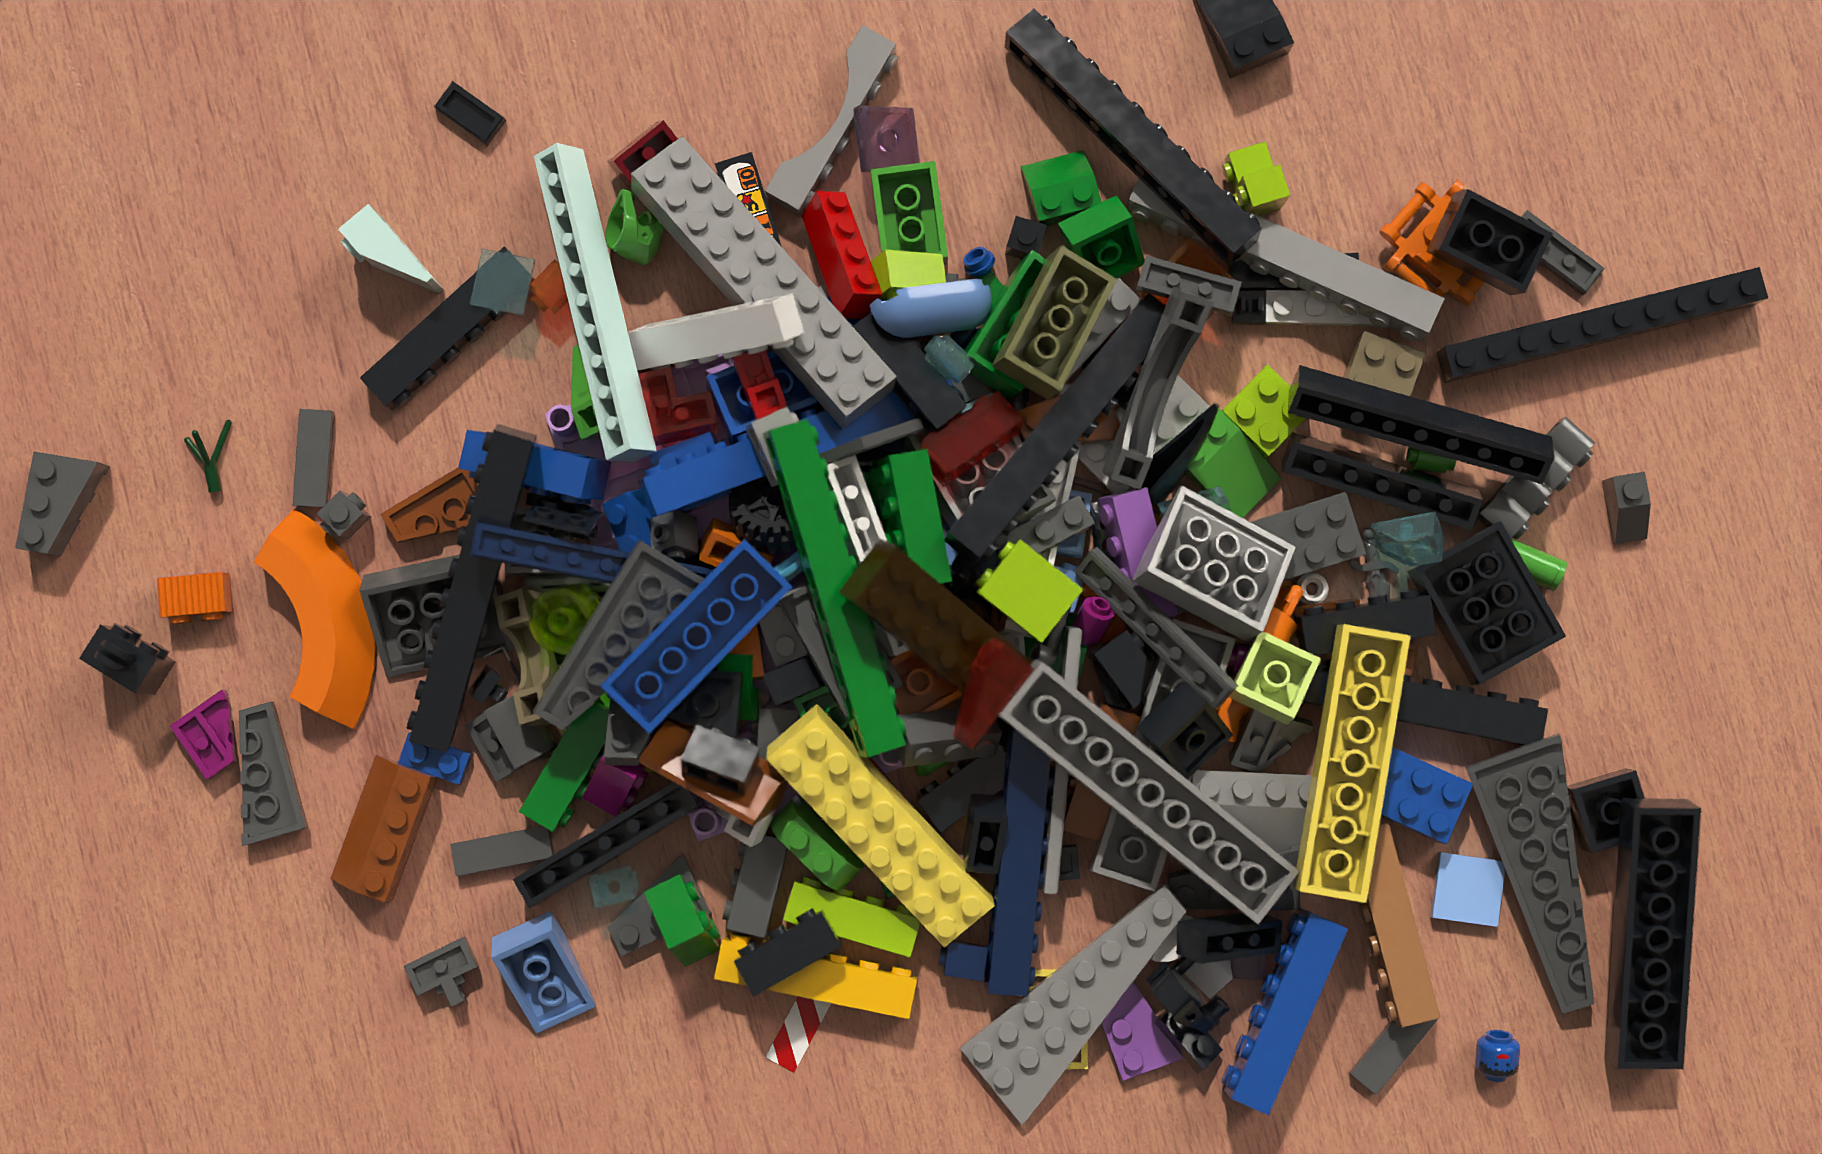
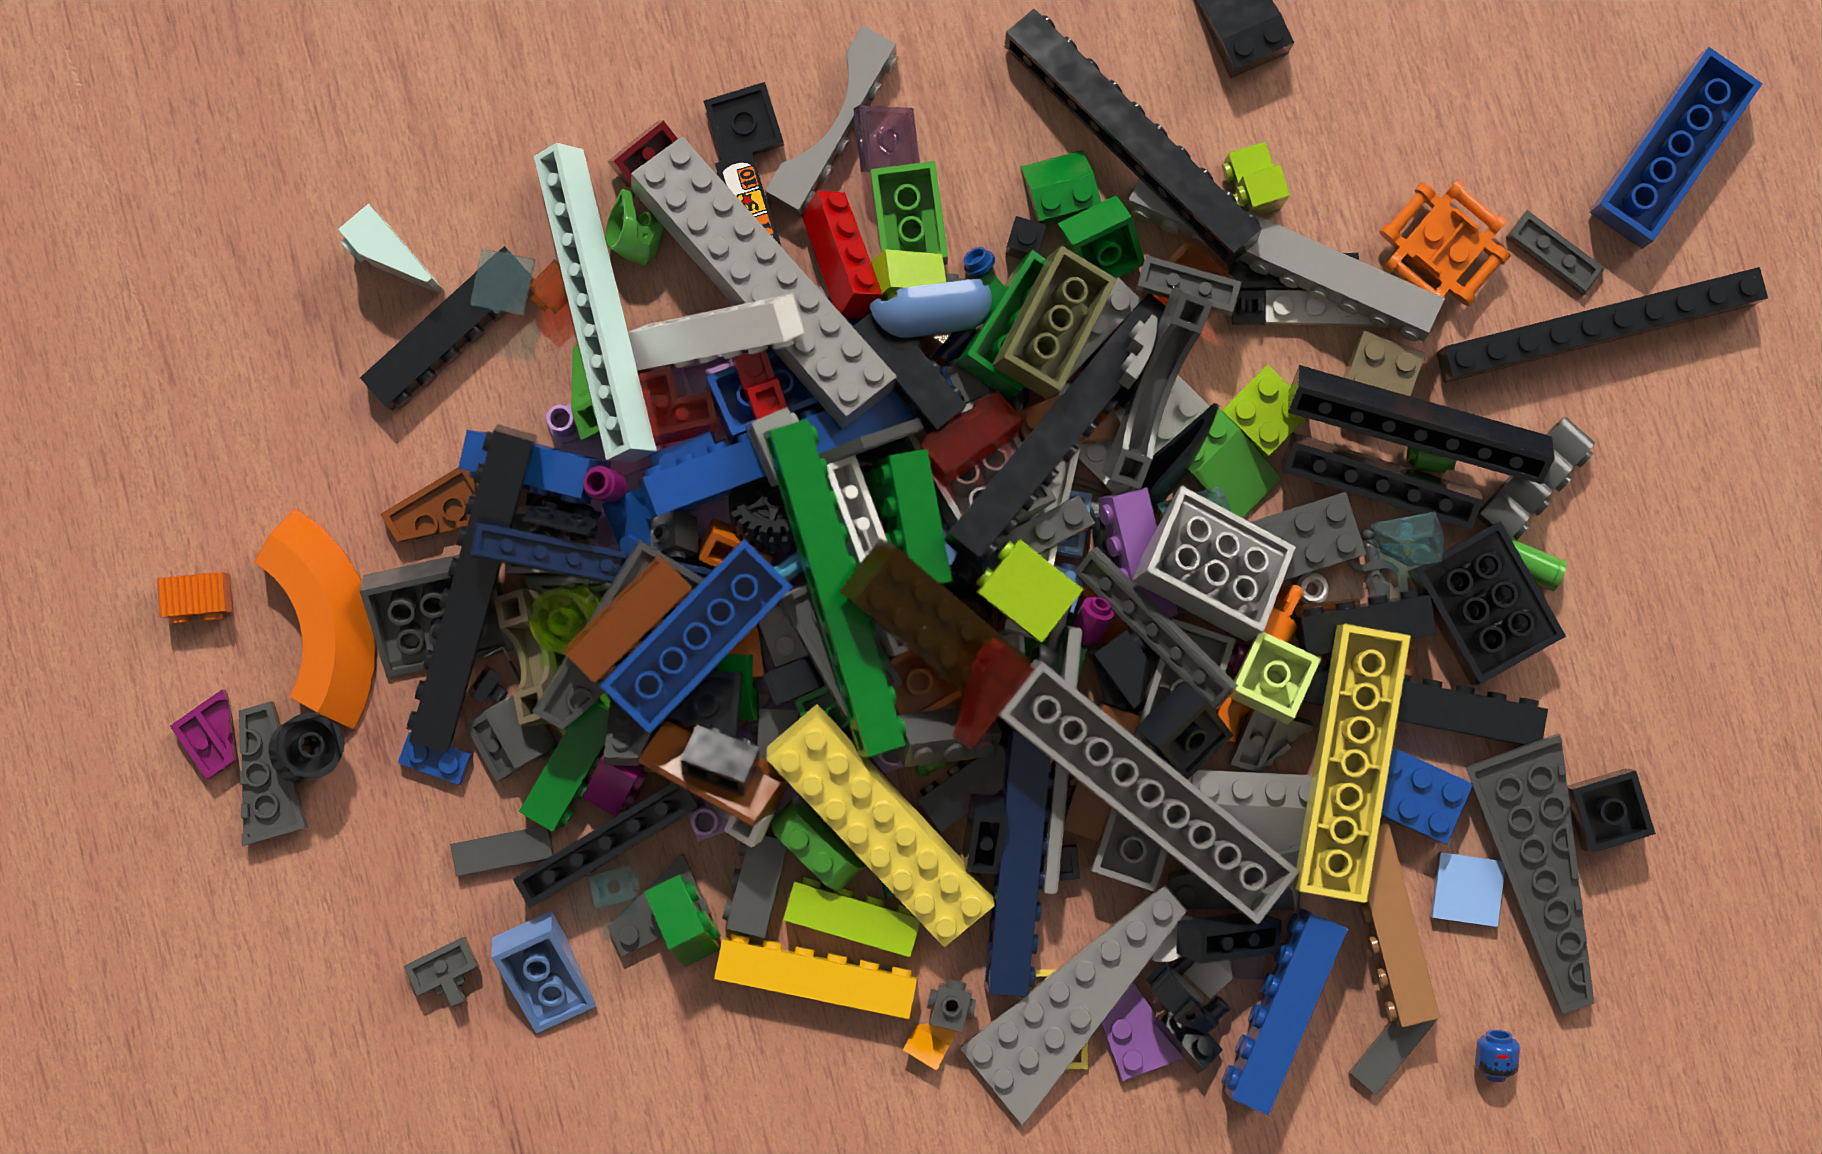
(55, 501): dark grey wedge -> none
(128, 659): black brick -> none
(209, 465): dark green plant -> none
(304, 766): none -> black brick
(313, 458): dark grey tile -> none
(343, 515): dark grey brick -> none
(383, 829): dark orange slope -> none
(470, 113): black tile -> none
(605, 484): none -> magenta brick
(627, 619): none -> dark orange brick
(744, 122): none -> black plate
(786, 951): black brick -> none
(797, 1032): sticker -> none
(929, 1043): none -> light orange sticker
(948, 358): clear light blue brick -> none
(954, 1017): none -> dark grey brick
(964, 960): dark blue brick -> none
(1142, 343): none -> light grey slope
(1489, 242): black brick -> none
(1627, 506): dark grey slope -> none
(1652, 933): black brick -> none
(1675, 148): none -> blue brick

